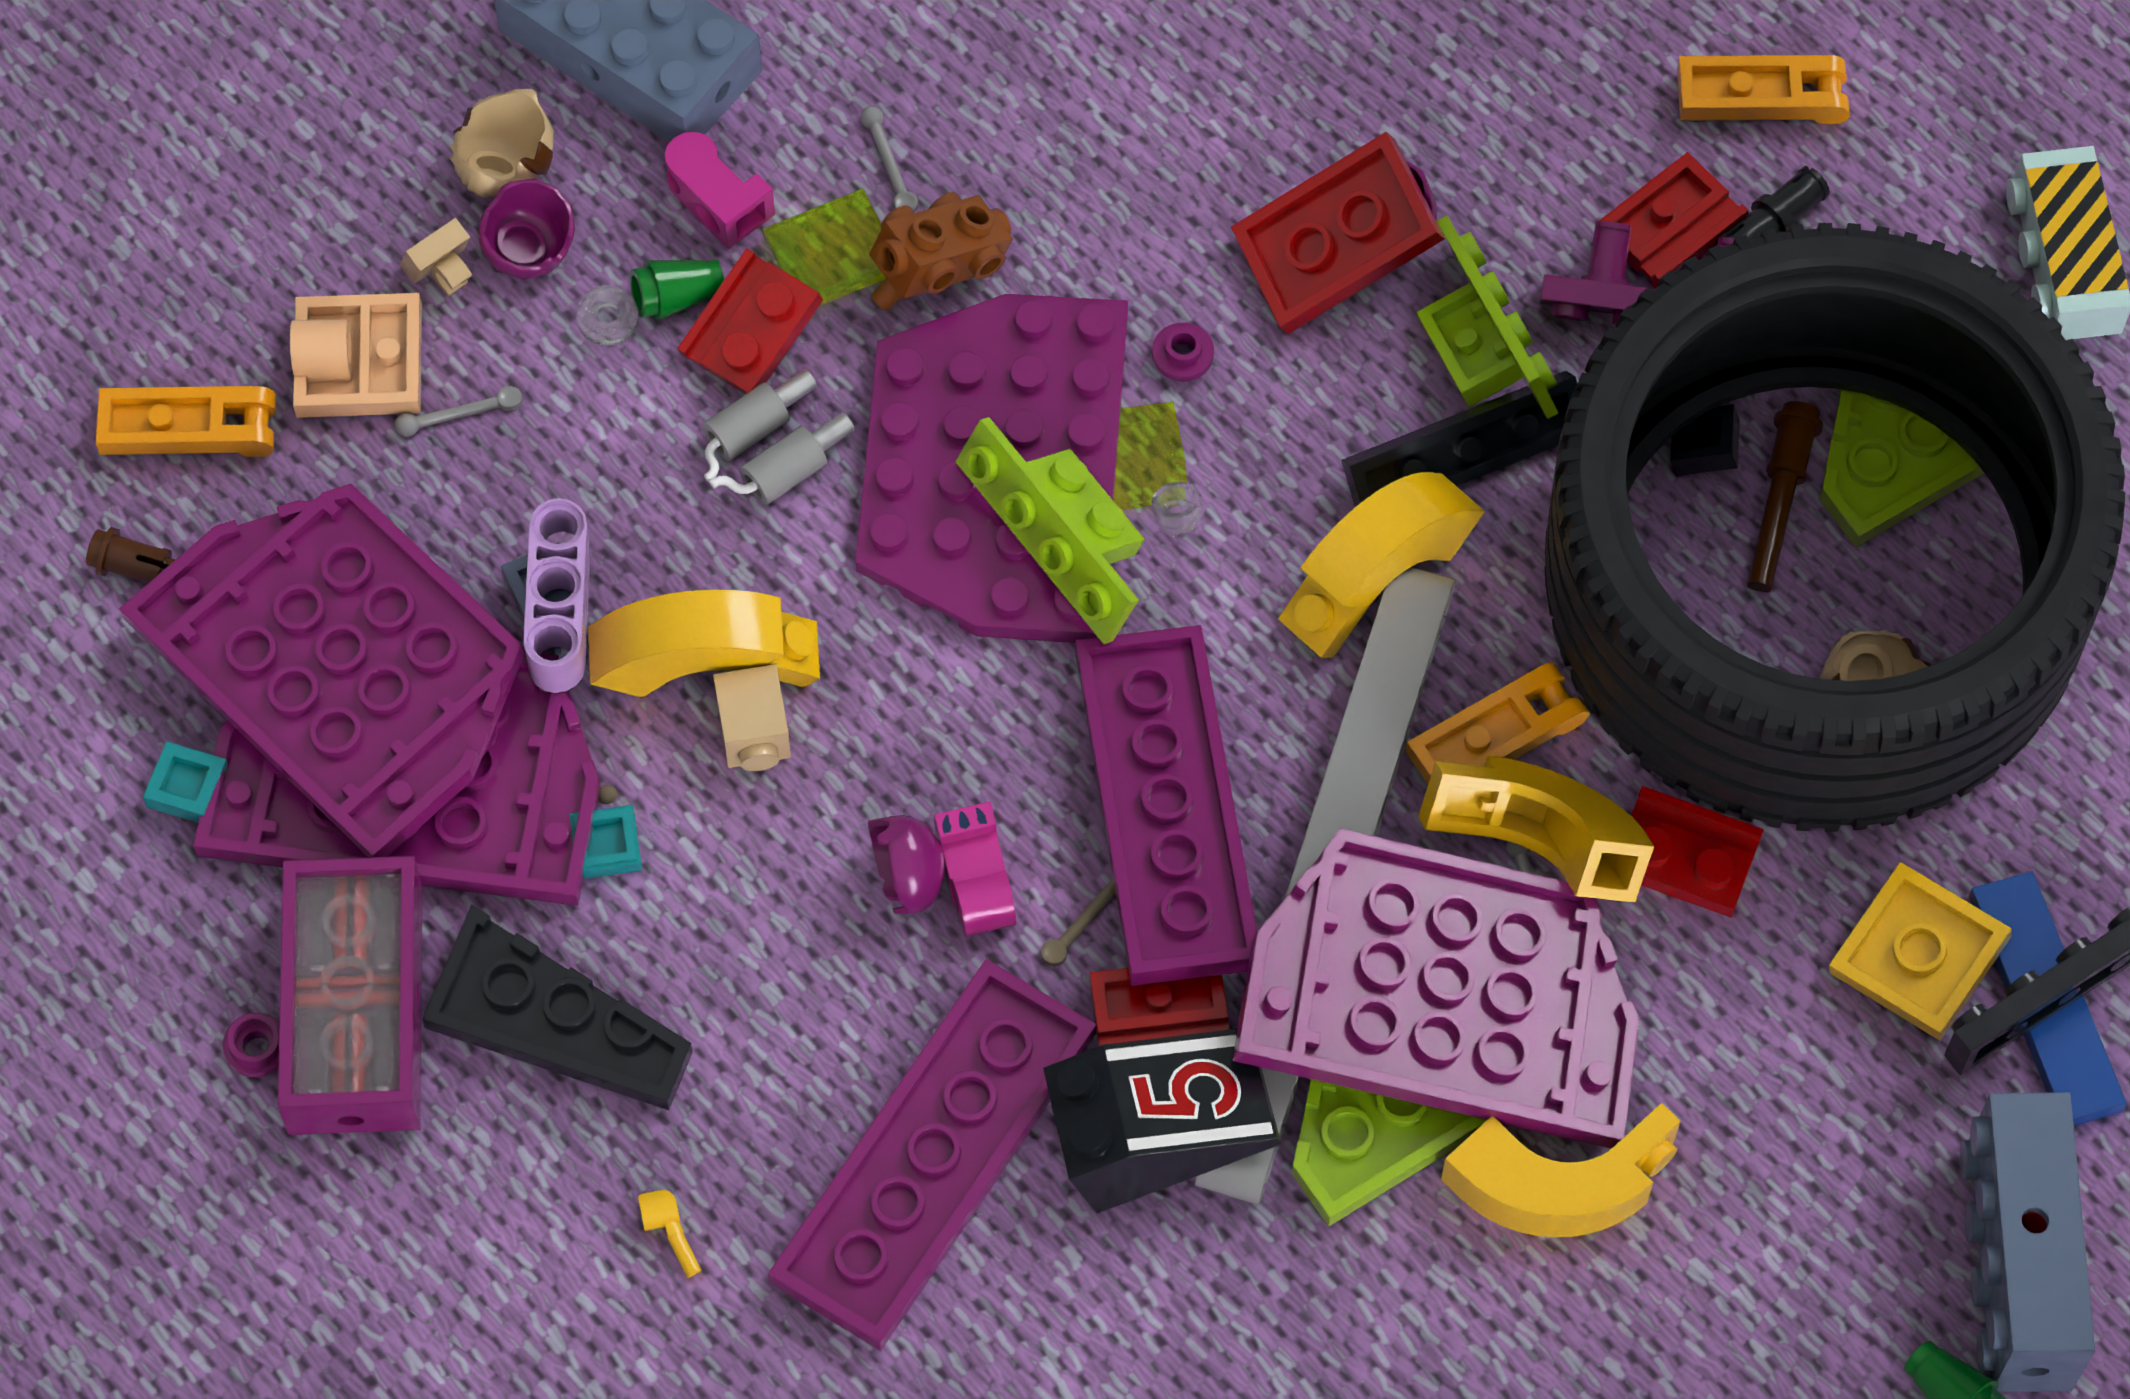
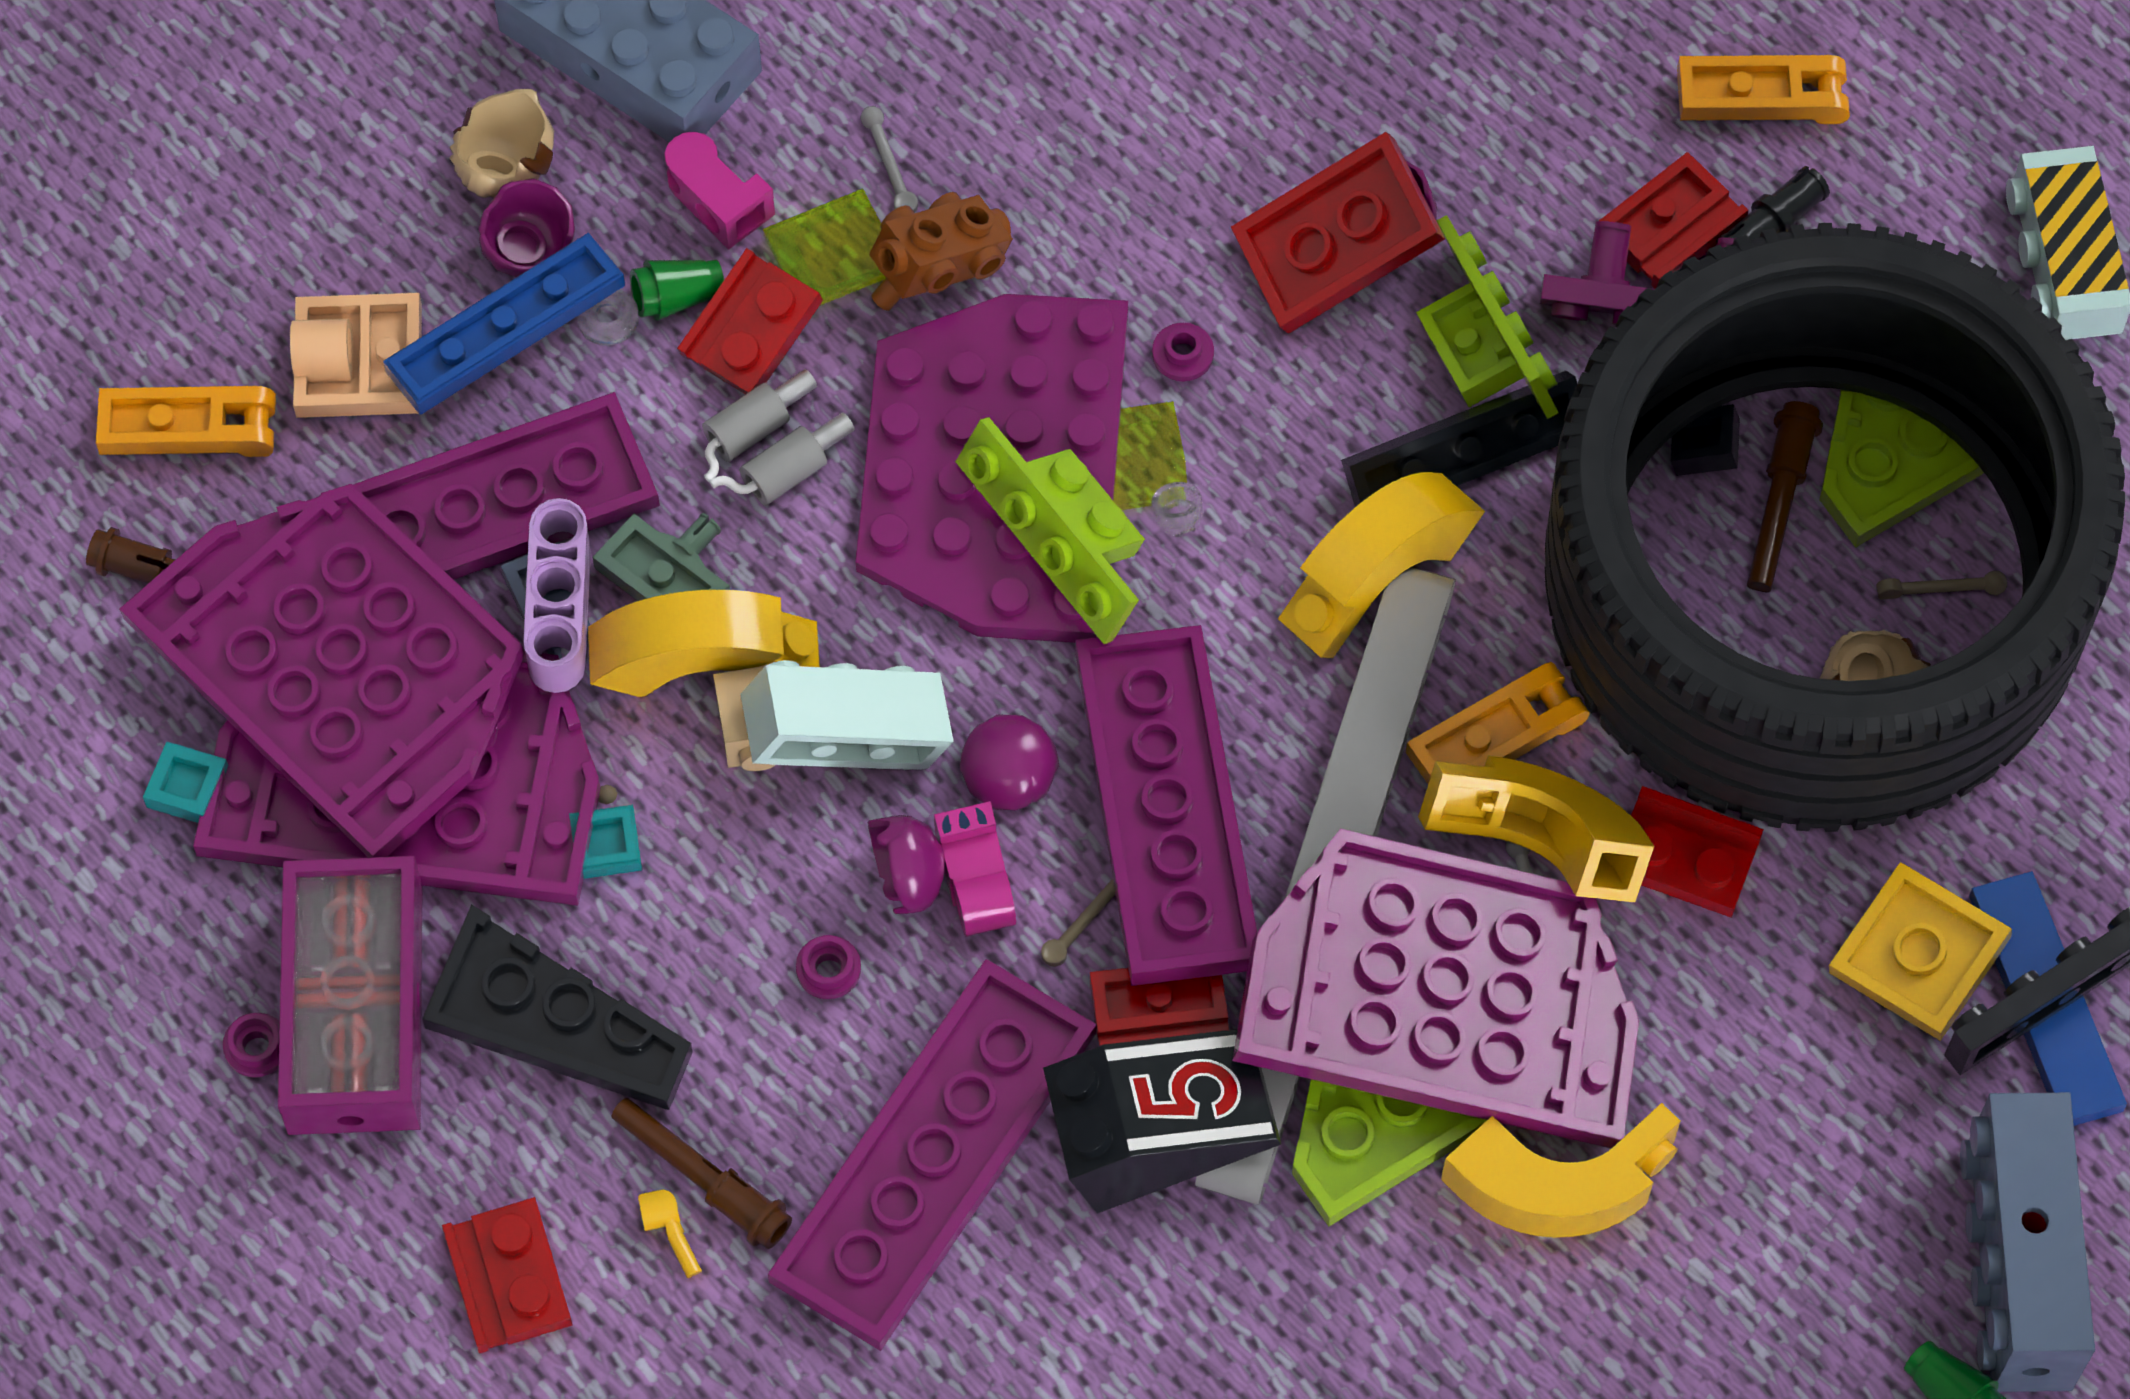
(440, 257): tan tile -> none
(478, 499): none -> magenta plate
(504, 323): none -> blue tile
(507, 399): light grey hinge -> none
(507, 1275): none -> red plate
(657, 563): none -> sand green plate
(726, 1191): none -> reddish brown pin
(825, 949): none -> magenta plate
(846, 716): none -> light aqua brick
(1009, 762): none -> magenta hair
(1993, 583): none -> dark tan hinge

